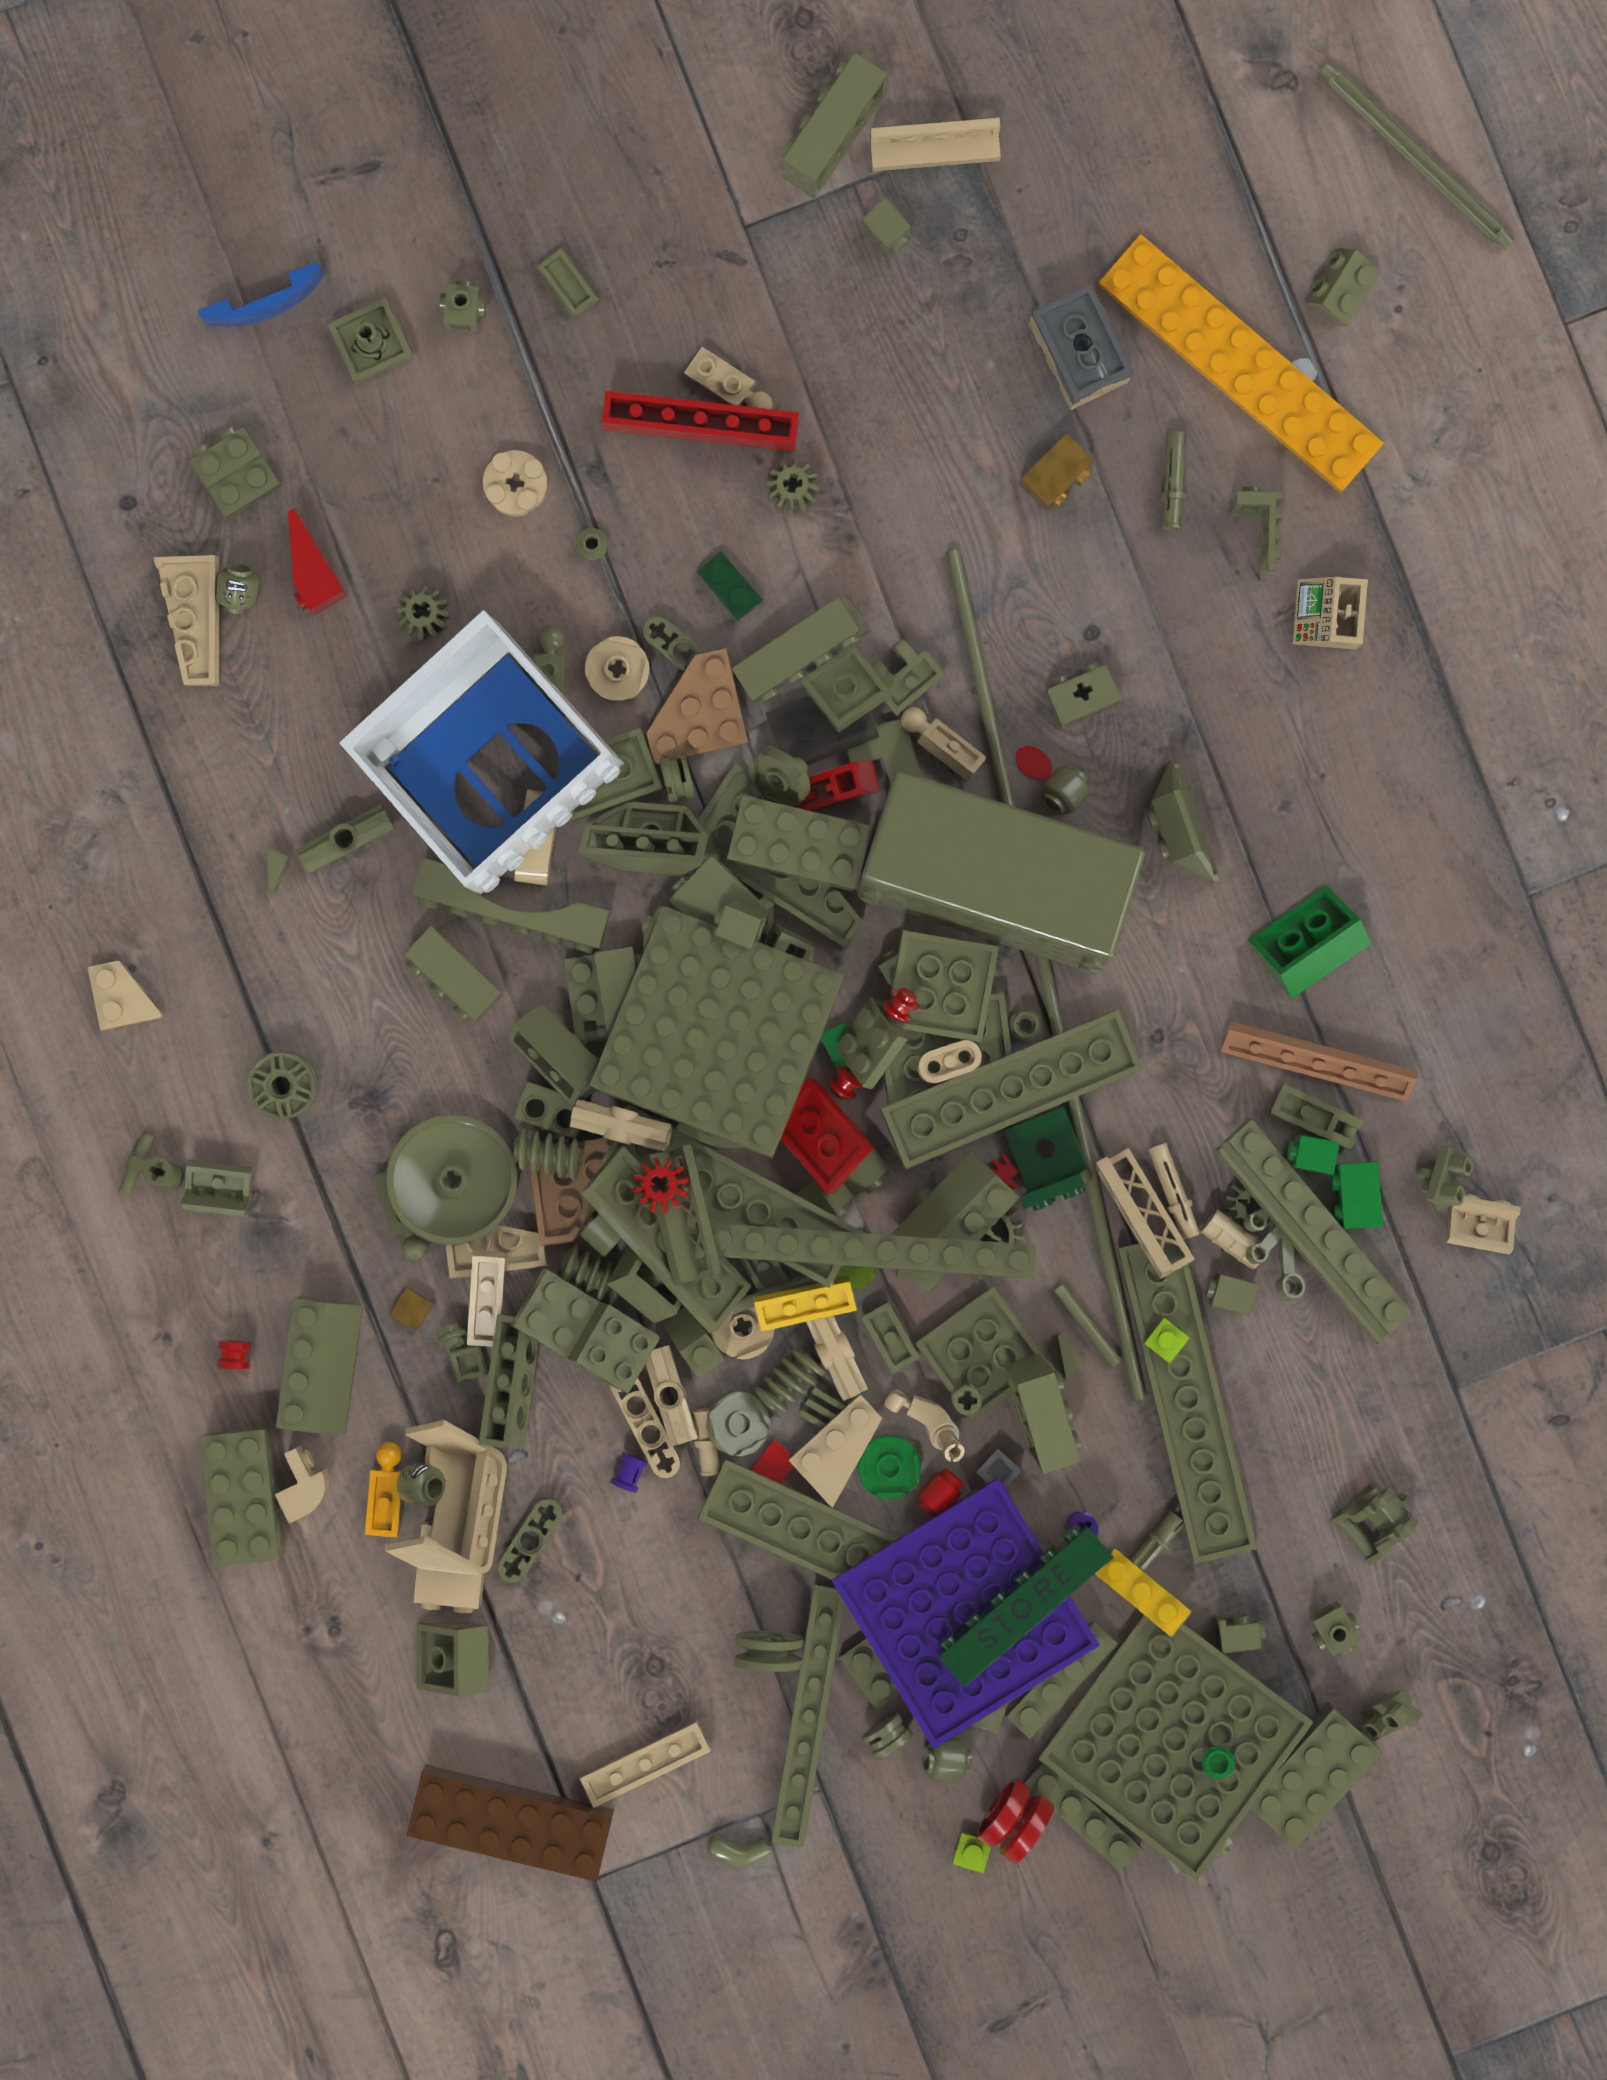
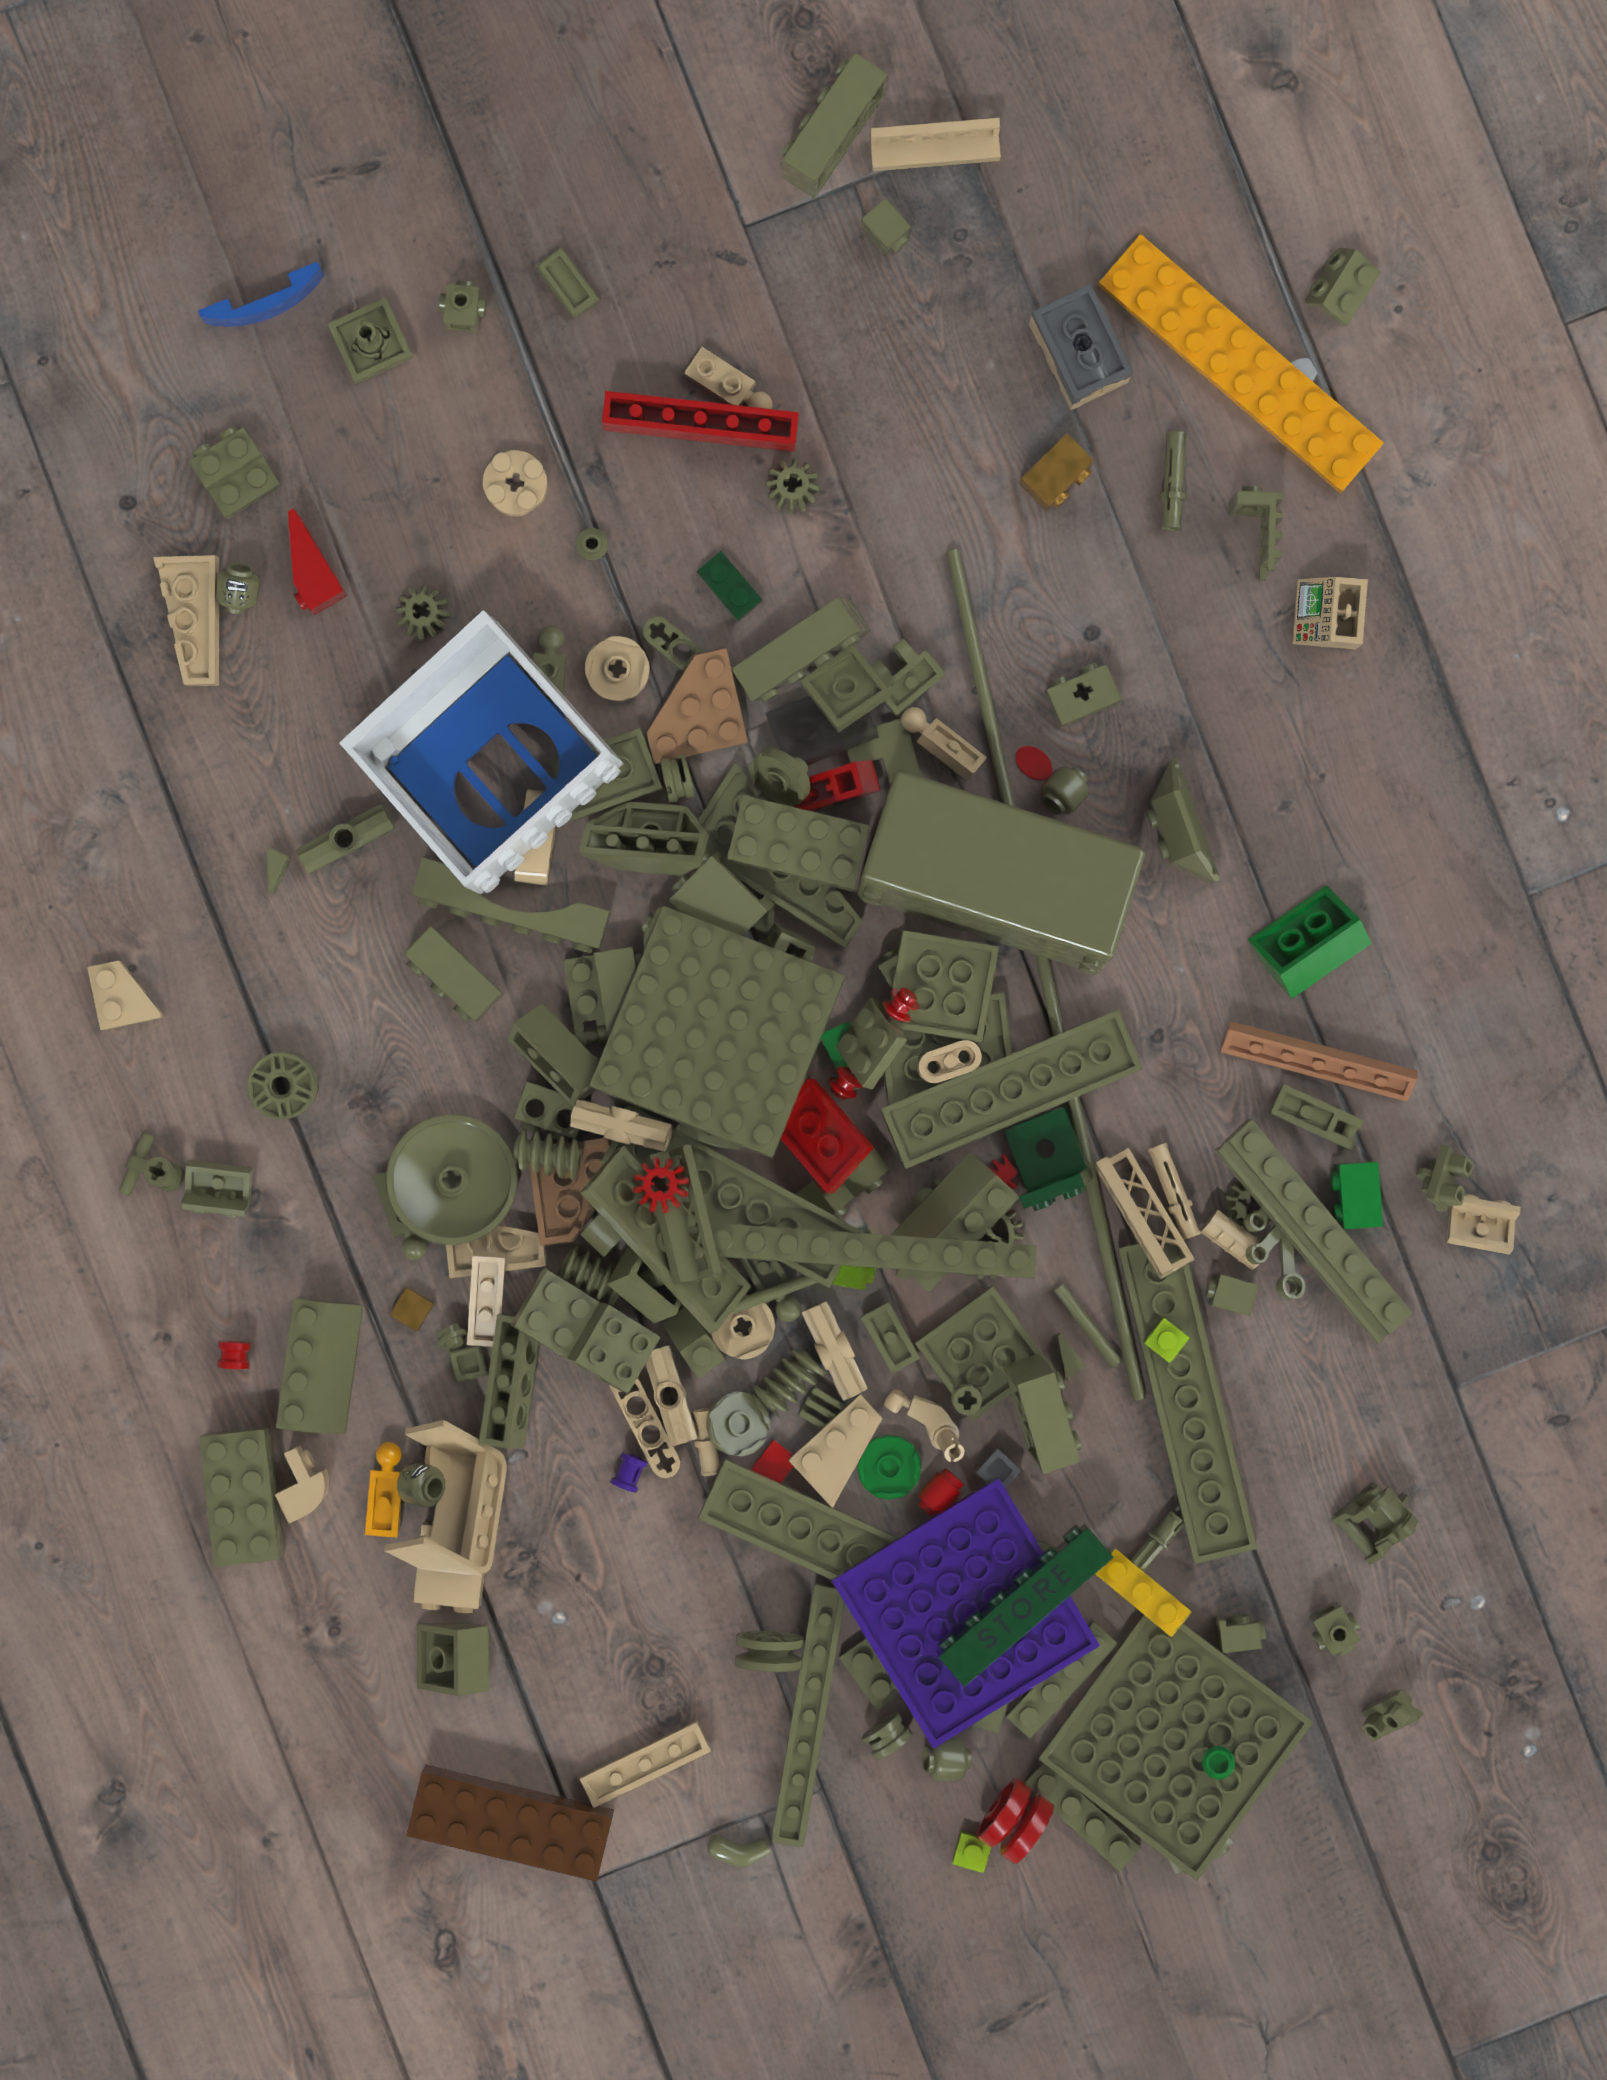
(510, 1555): olive beam -> none
(740, 923): olive brick -> none
(804, 1304): yellow plate -> none
(1033, 1017): olive plate -> none
(1083, 1517): dark purple bush -> none
(1311, 1153): green brick -> none
(1315, 1776): olive brick -> none
(1416, 155): olive piece -> none

